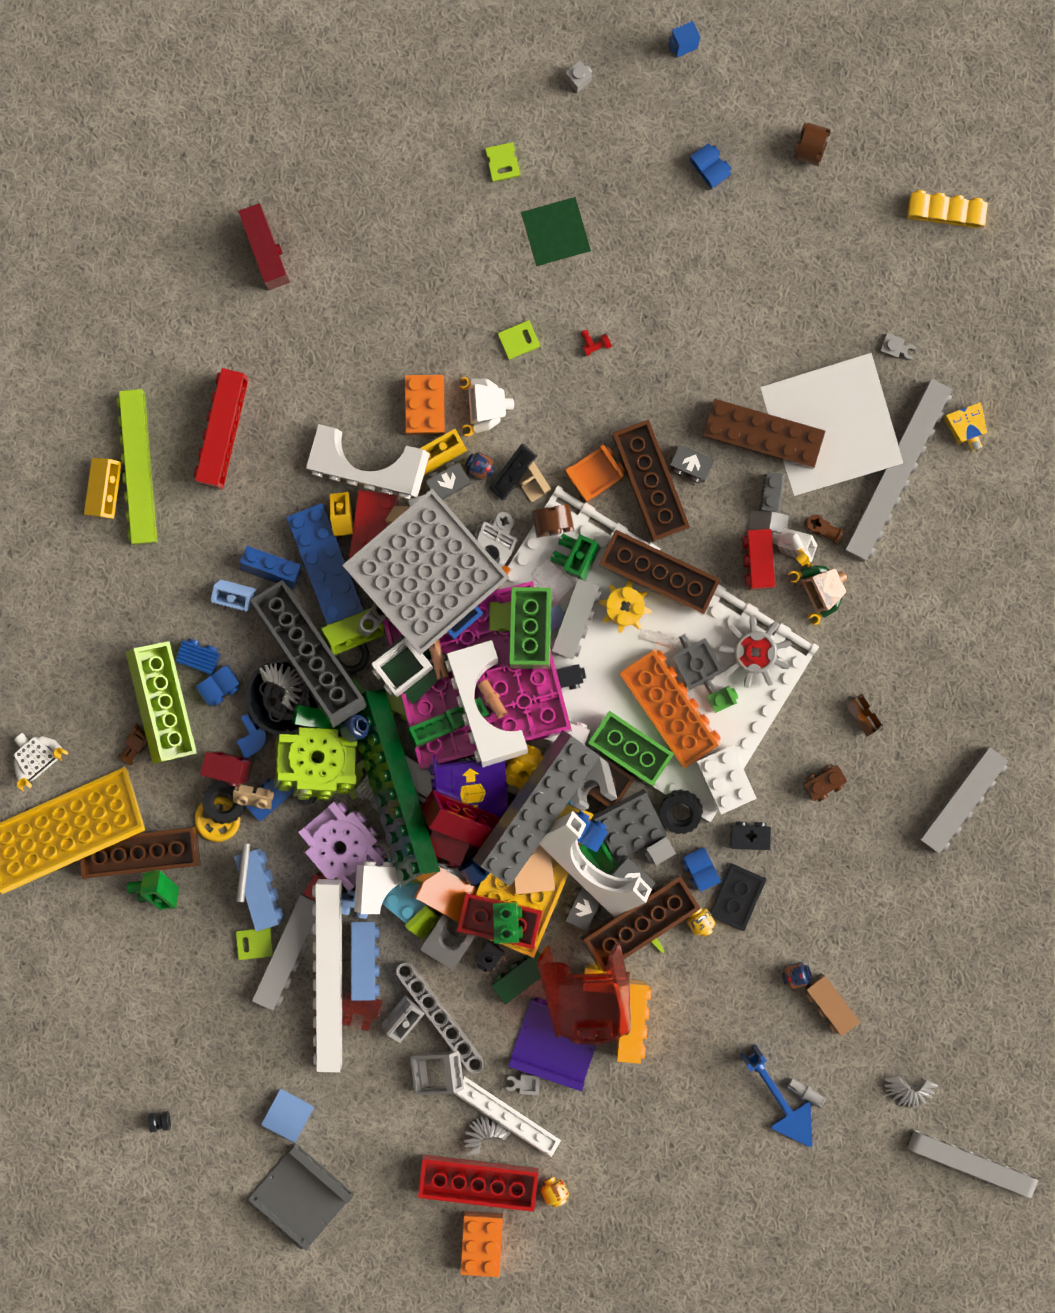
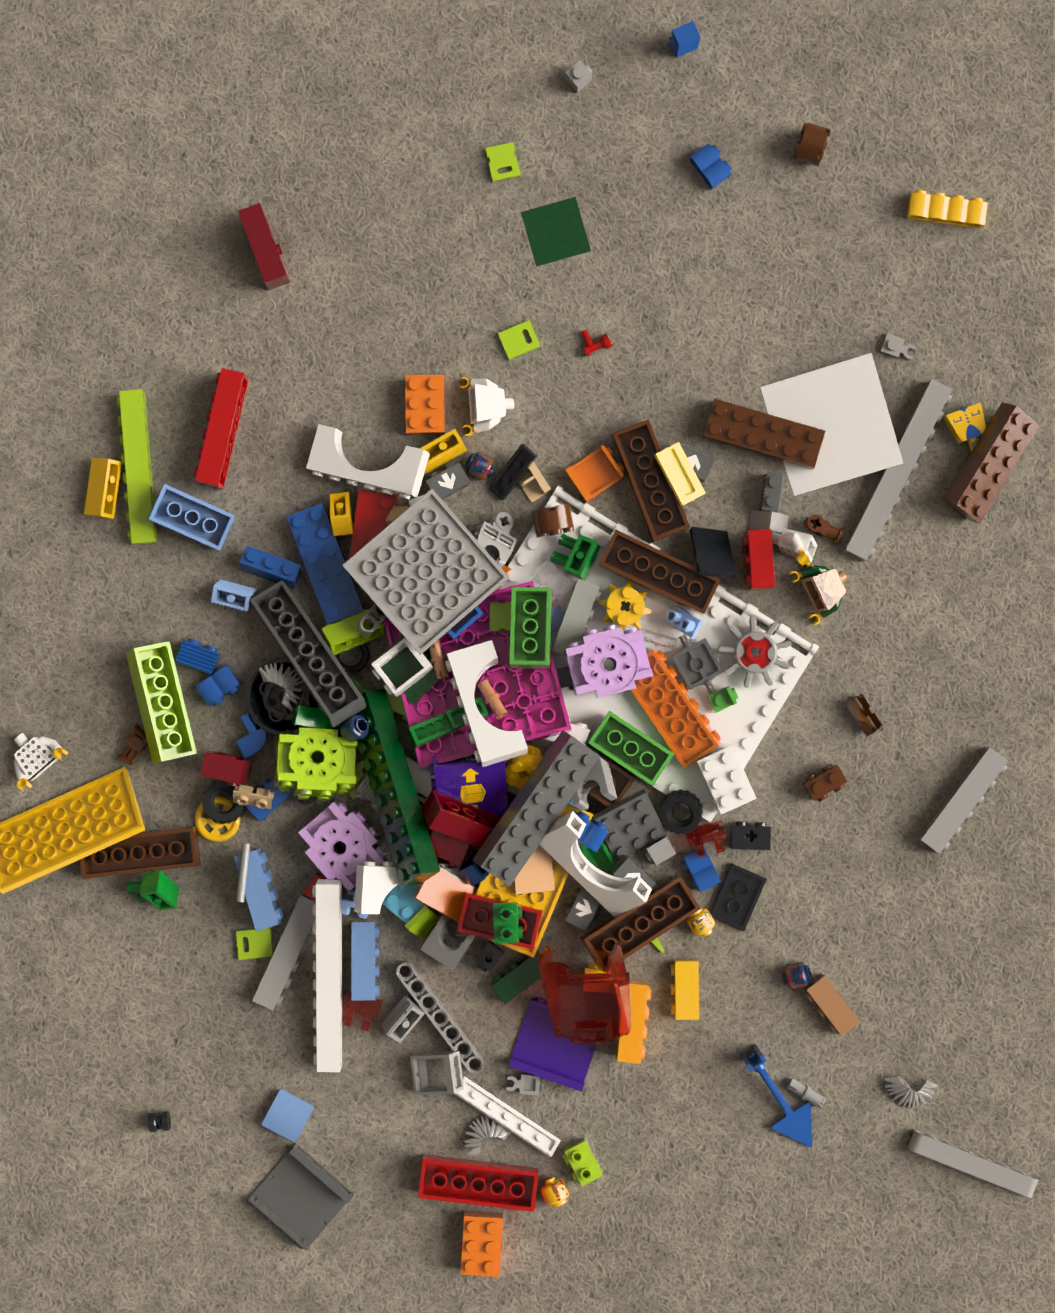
(190, 517): none -> medium blue brick
(582, 1161): none -> lime brick
(625, 651): none -> lavender piece
(679, 474): none -> light yellow piece
(684, 621): none -> light blue hips
(685, 989): none -> yellow brick
(707, 833): none -> clear red plate
(712, 552): none -> black tile
(991, 462): none -> reddish brown brick

